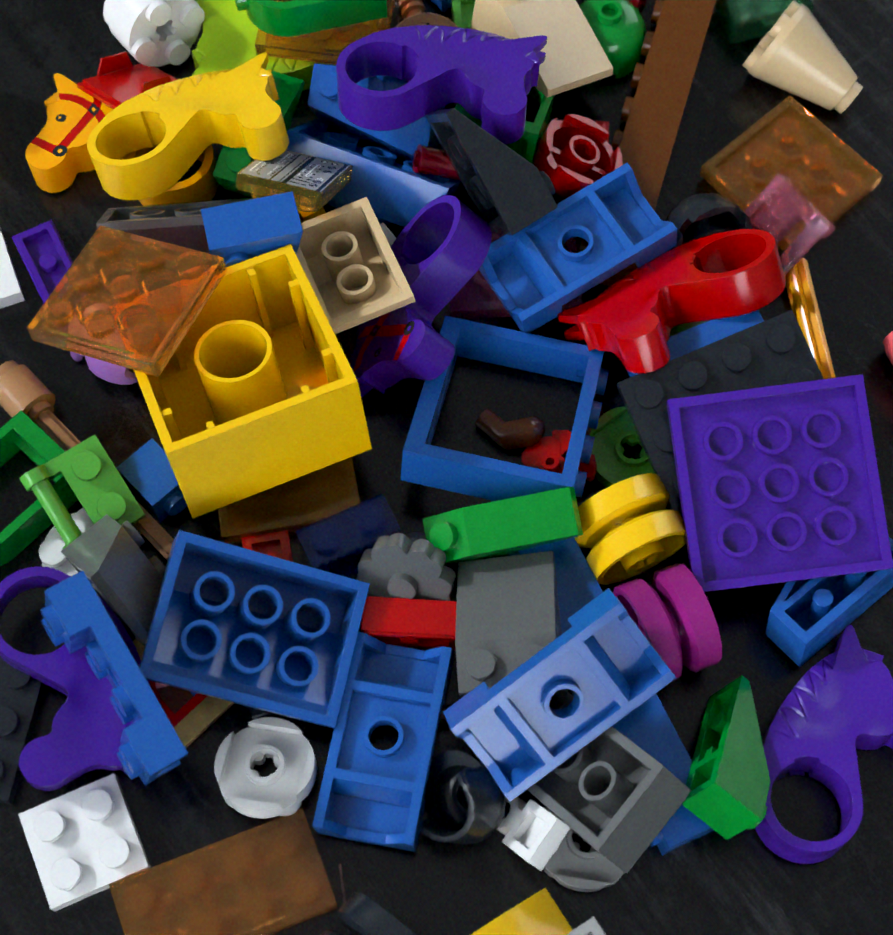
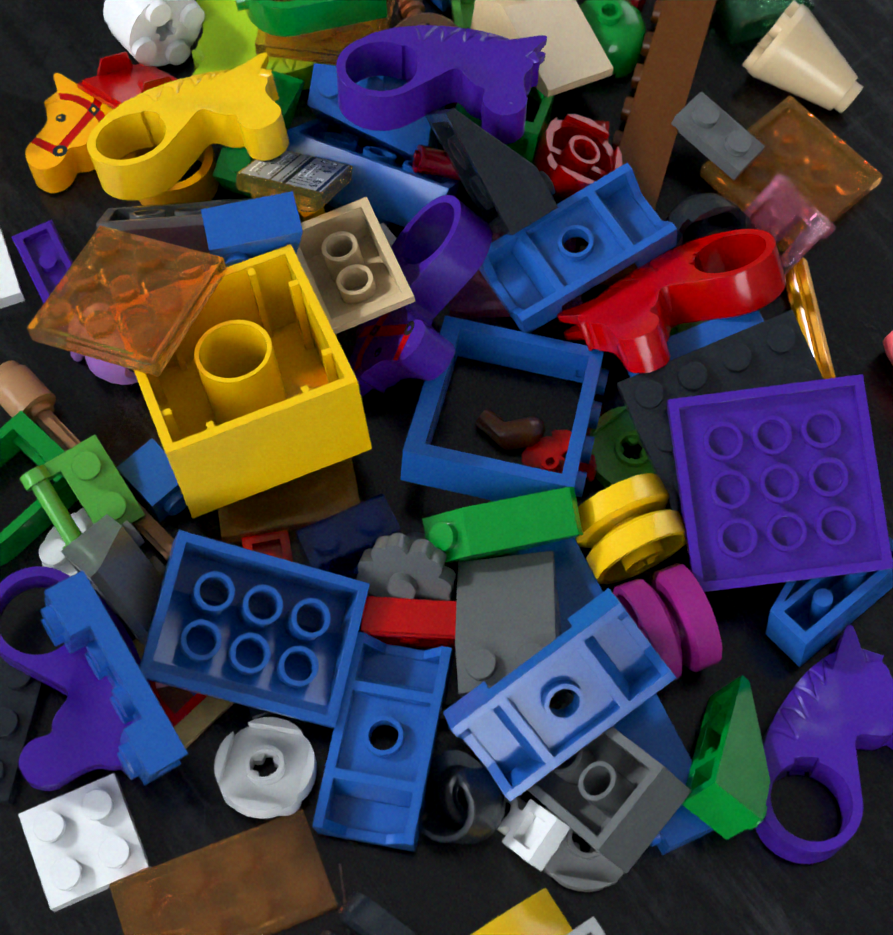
(717, 135): none -> dark grey plate

